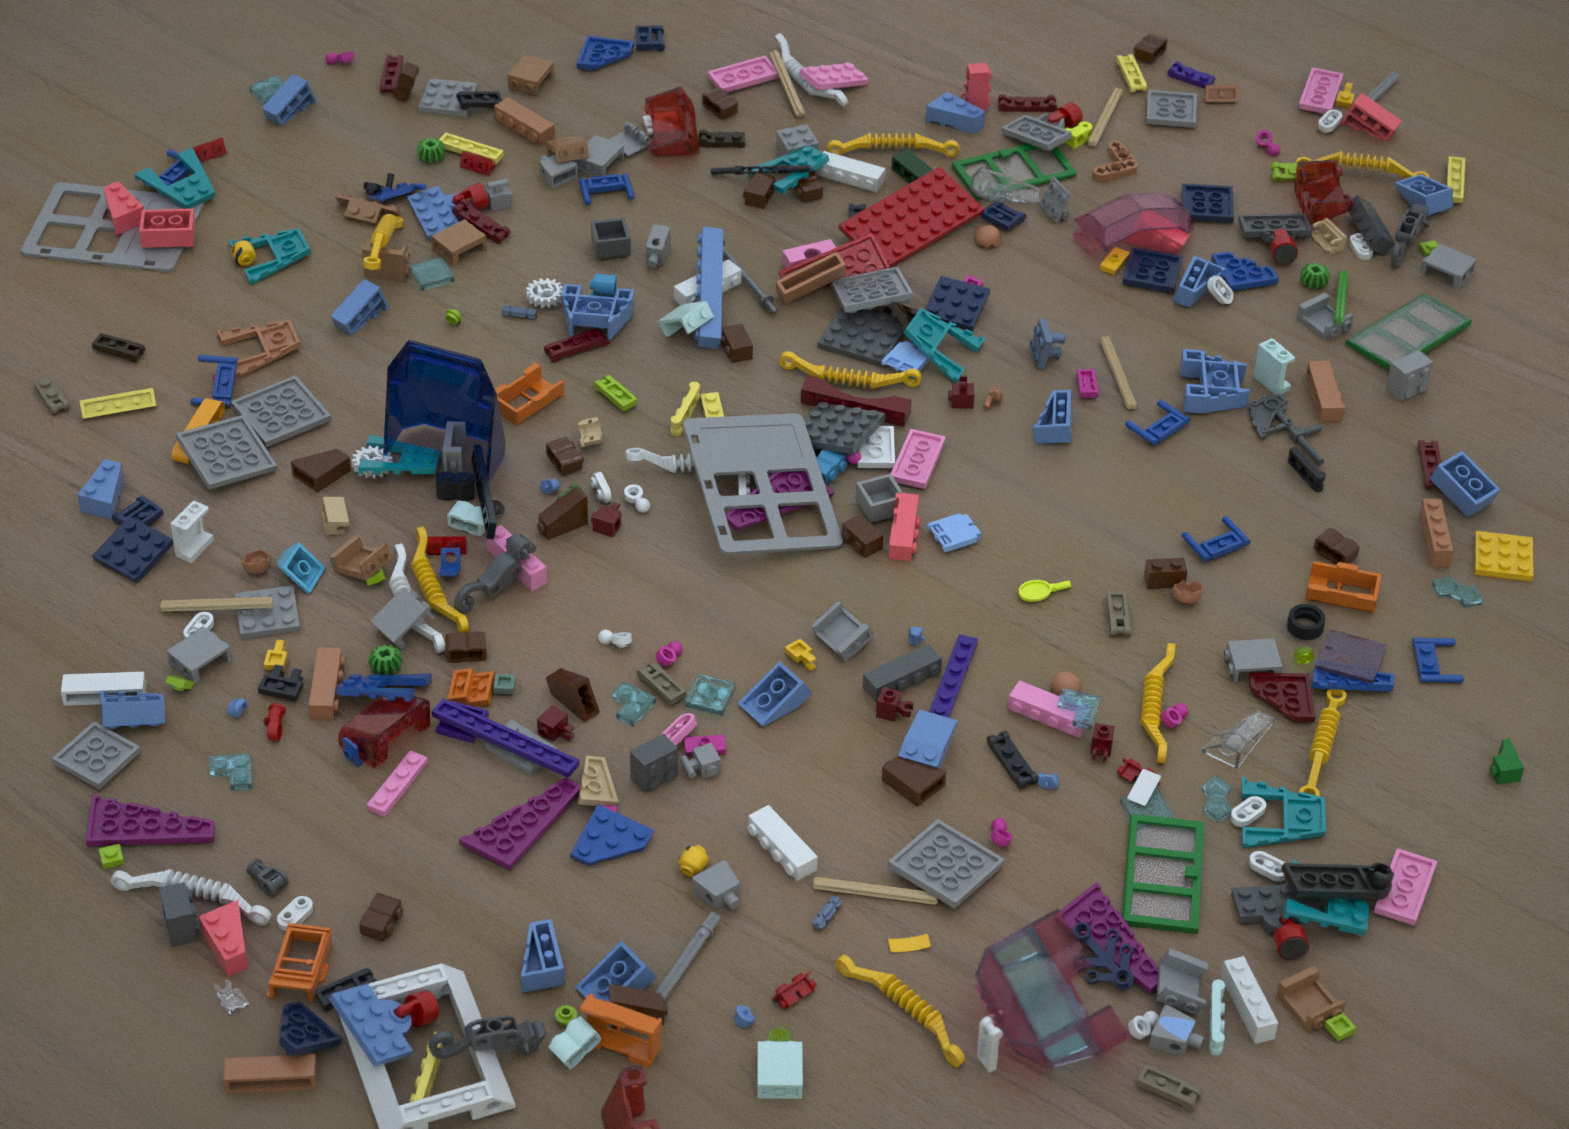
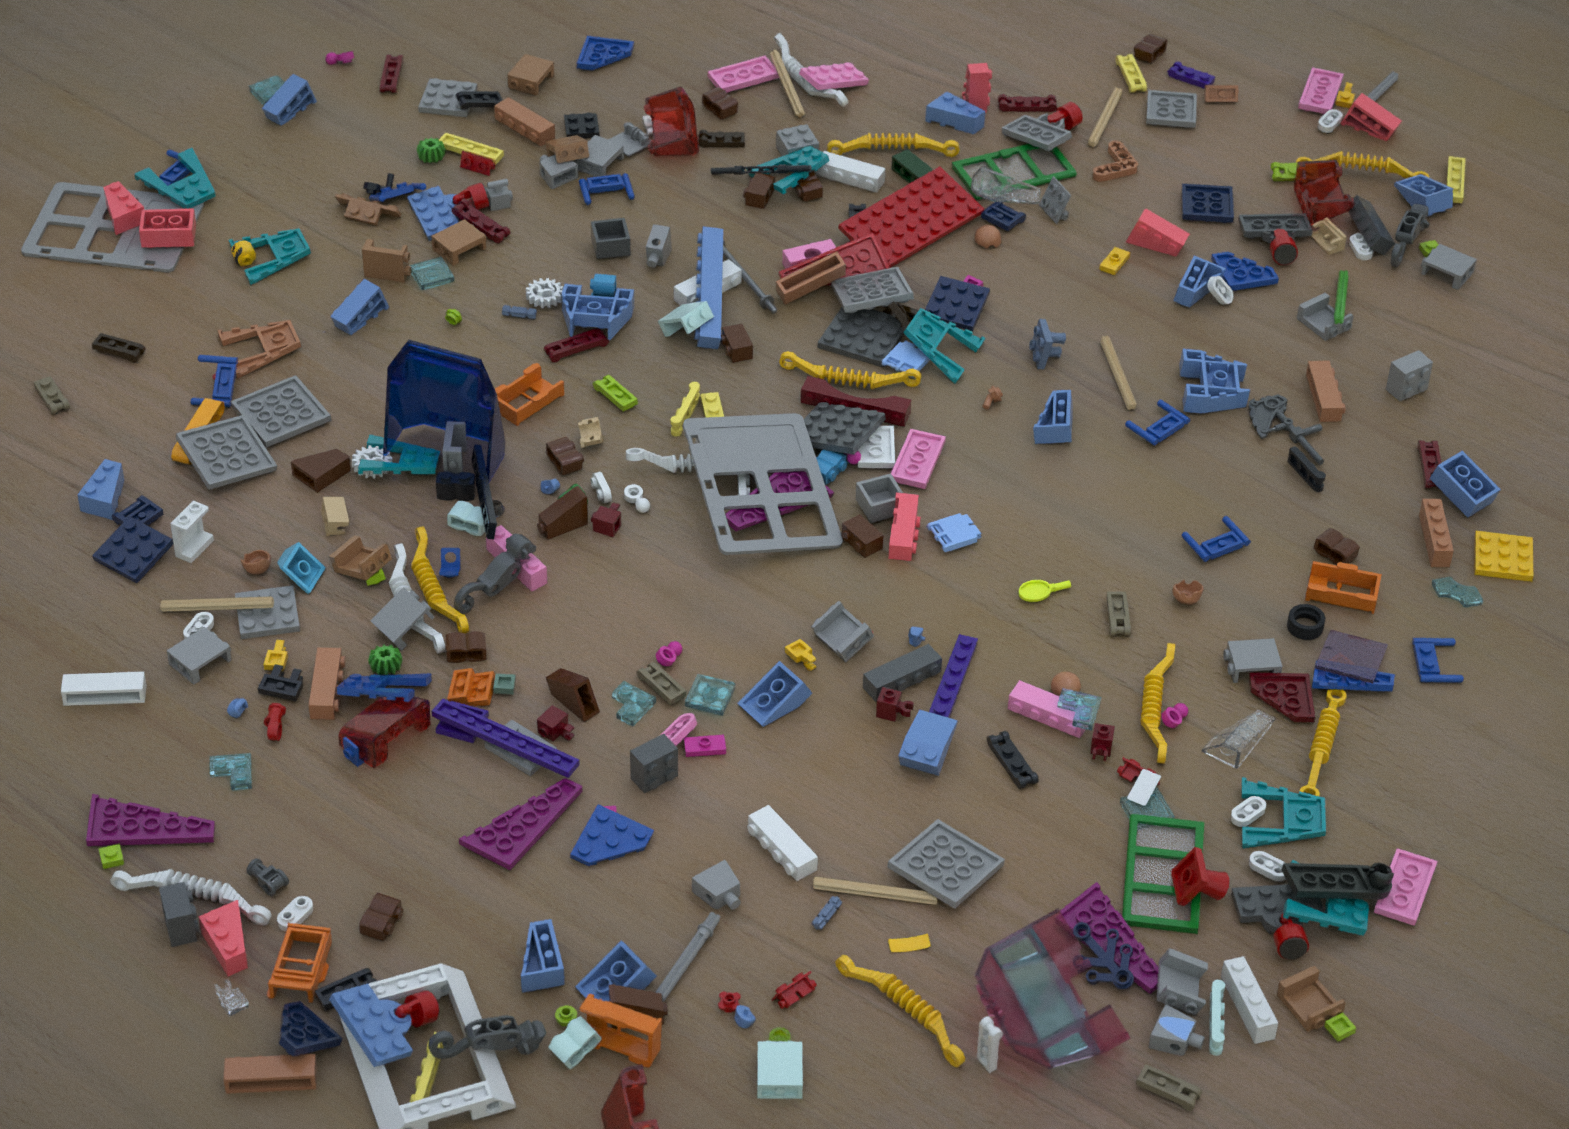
(96, 755): light grey plate -> none
(117, 403): light yellow plate -> none
(131, 710): medium blue wedge -> none
(179, 683): lime plate -> none
(210, 149): red hinge -> none
(380, 239): yellow piece -> none
(397, 783): bright pink plate -> none
(406, 81): reddish brown brick -> none
(435, 544): red hinge -> none
(582, 125): none -> black plate
(596, 783): tan wing -> none
(620, 639): white plate -> none
(644, 37): dark blue plate -> none
(693, 860): yellow head -> none
(704, 760): light grey brick -> none
(728, 1001): none -> red plate
(912, 779): reddish brown slope -> none
(962, 394): dark red brick -> none
(1000, 835): dark pink plate -> none
(1048, 781): medium blue piece -> none
(1080, 134): neon yellow leg -> none
(1087, 383): dark pink plate -> none
(1128, 216): clear pink windscreen -> none
(1141, 1025): white plate -> none
(1152, 270): dark blue plate -> none
(1164, 572): reddish brown brick -> none
(1192, 877): none -> red plant
(1216, 793): clear light blue tile -> none
(1272, 148): dark pink plate -> none
(1272, 366): light aqua panel -> none
(1304, 655): clear neon green tile -> none
(1314, 276): bright green gear -> none
(1411, 328): clear door -> none
(1507, 765): green arch -> none

